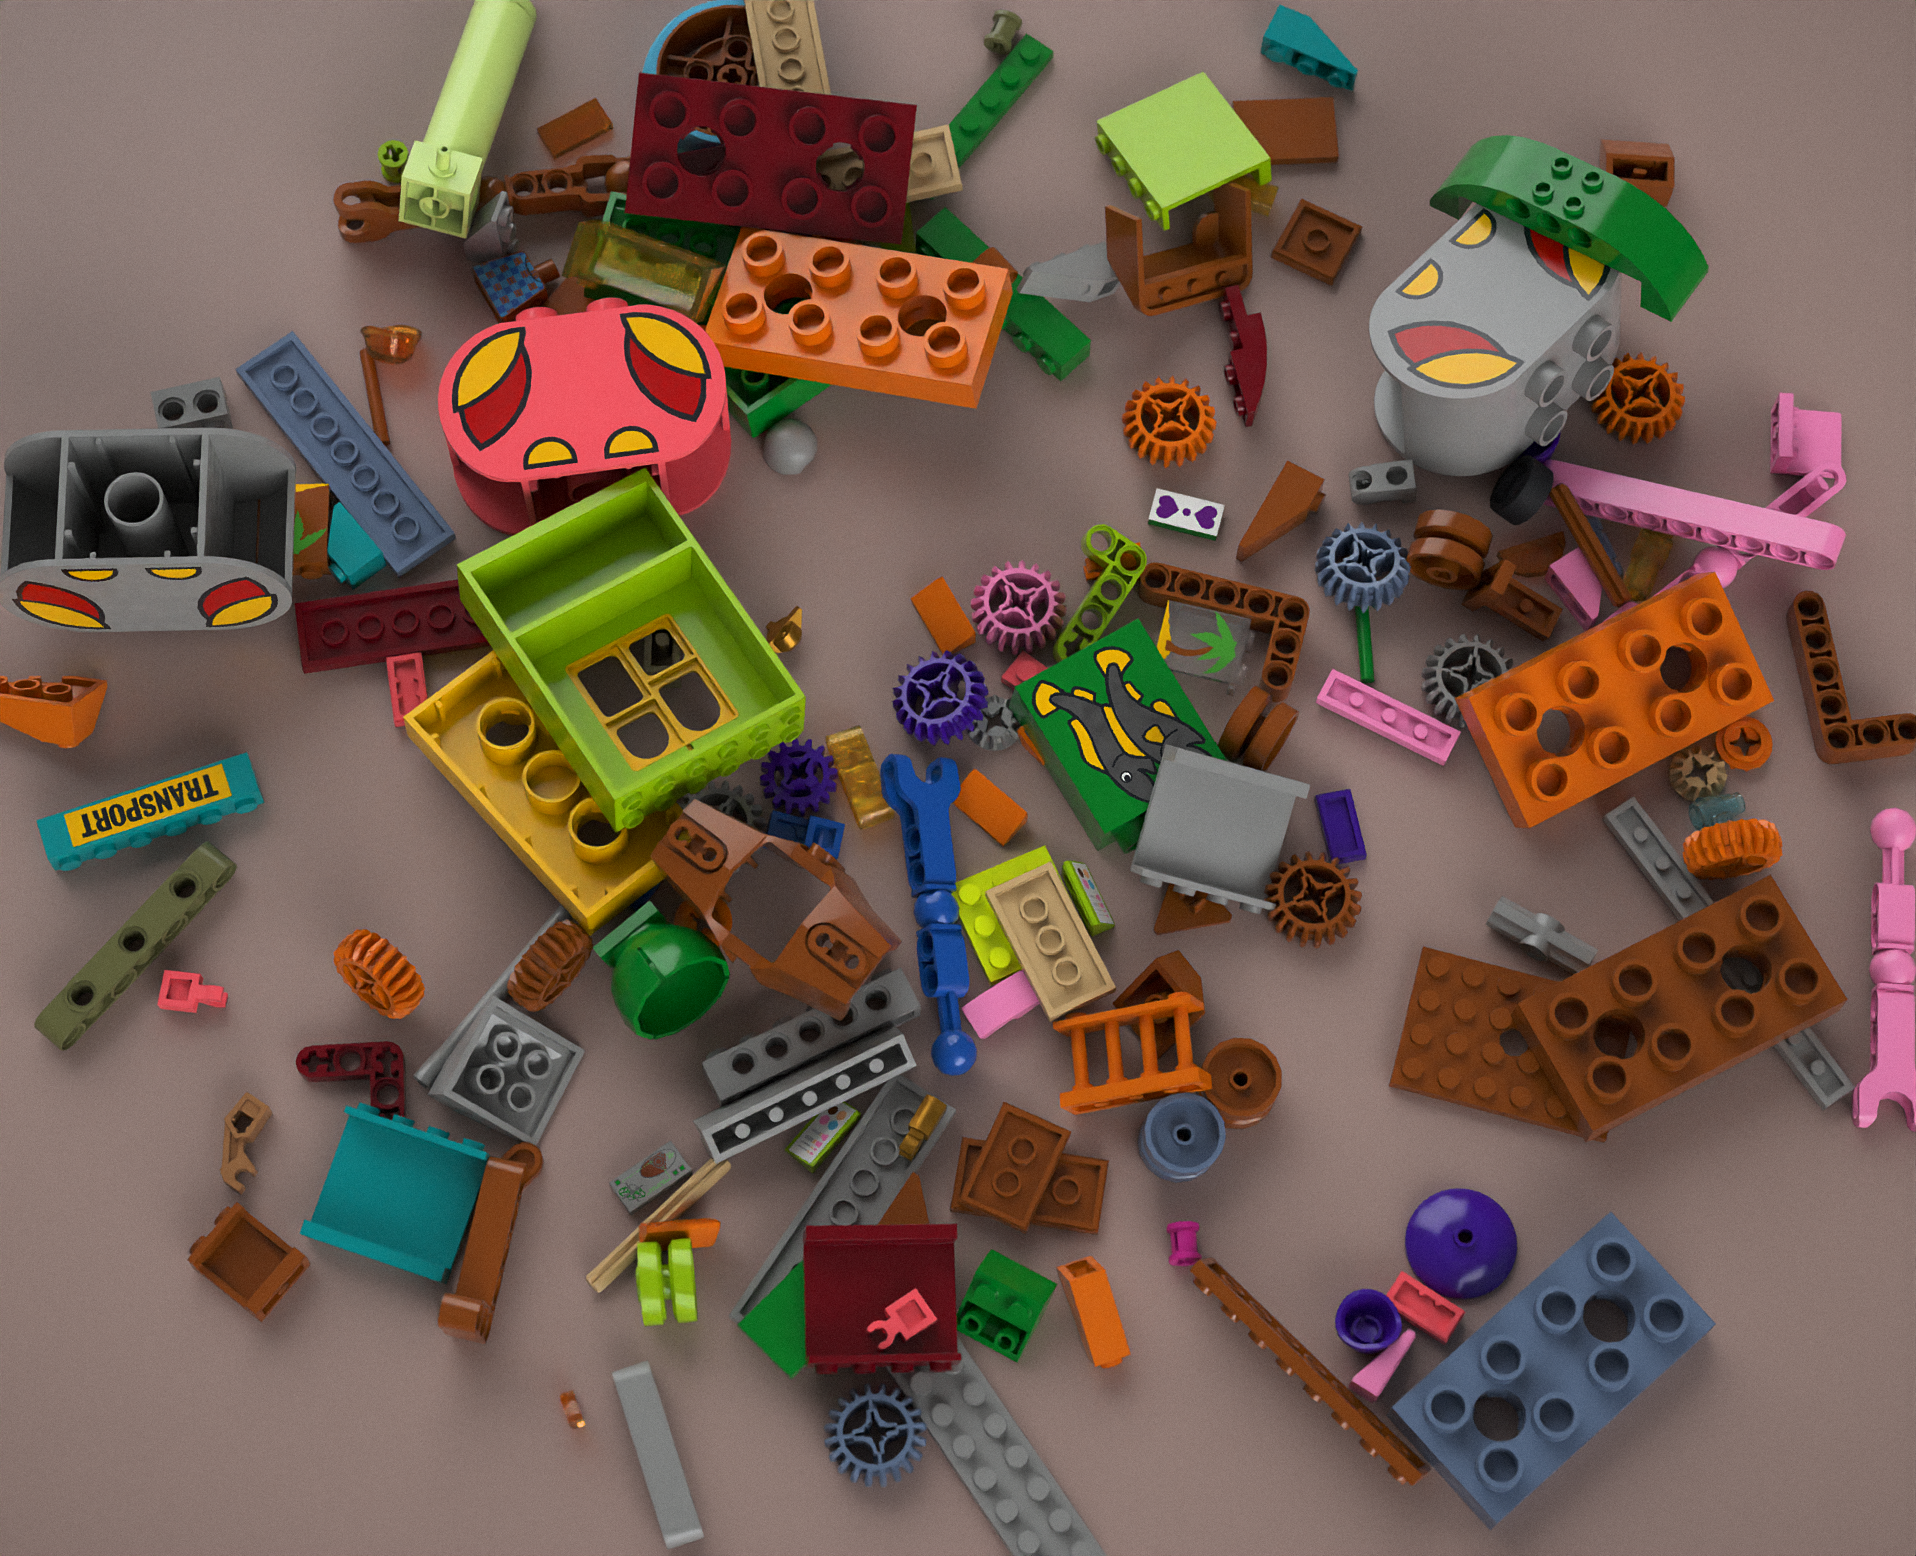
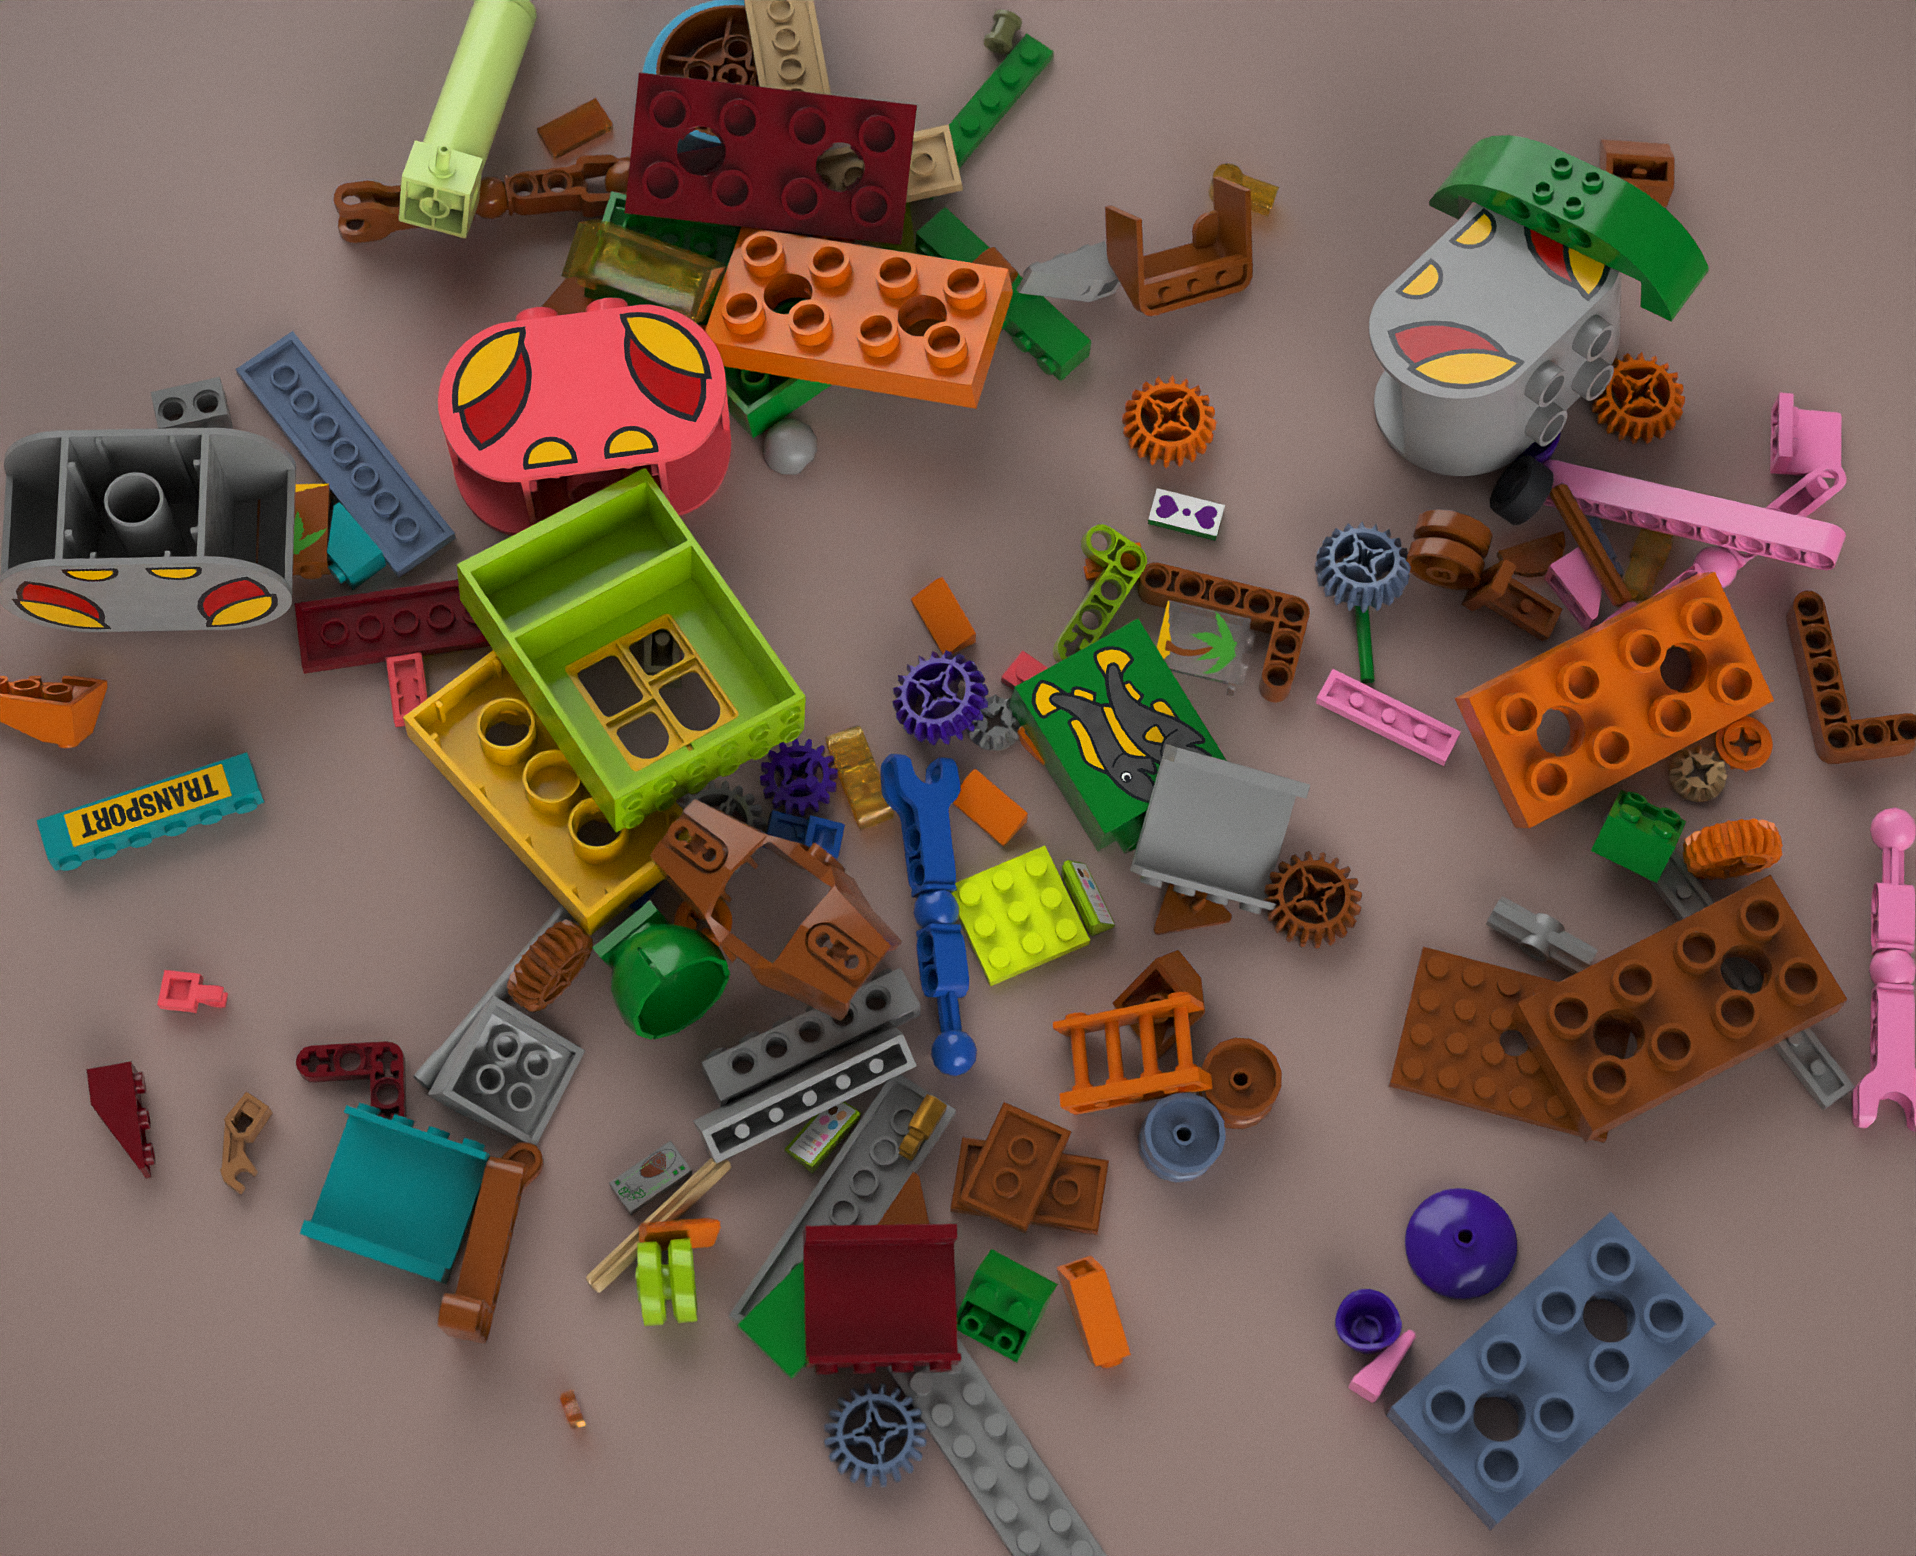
(114, 966): olive beam -> none
(117, 1100): none -> dark red slope
(247, 1261): dark orange panel -> none
(374, 397): dark orange bar -> none
(379, 974): orange gear -> none
(389, 167): lime bush -> none
(391, 343): clear orange helmet -> none
(492, 231): light grey slope -> none
(513, 284): torso -> none
(657, 1455): light grey beam -> none
(786, 632): pearl gold piece -> none
(905, 1317): coral plate -> none
(1000, 1004): bright pink slope -> none
(1039, 591): bright pink gear -> none
(1050, 941): tan plate -> none
(1180, 146): lime panel -> none
(1183, 1243): dark pink bush -> none
(1247, 356): dark red slope -> none
(1252, 728): dark orange wheel -> none
(1284, 508): dark orange slope -> none
(1292, 128): dark orange tile -> none
(1303, 45): teal slope -> none
(1316, 242): dark orange tile -> none
(1319, 1380): dark orange plate -> none
(1340, 826): dark purple tile -> none
(1383, 482): light grey leg -> none
(1424, 1308): coral plate -> none
(1456, 678): light grey gear -> none
(1639, 835): none -> green slope
(1715, 809): clear light blue cone -> none

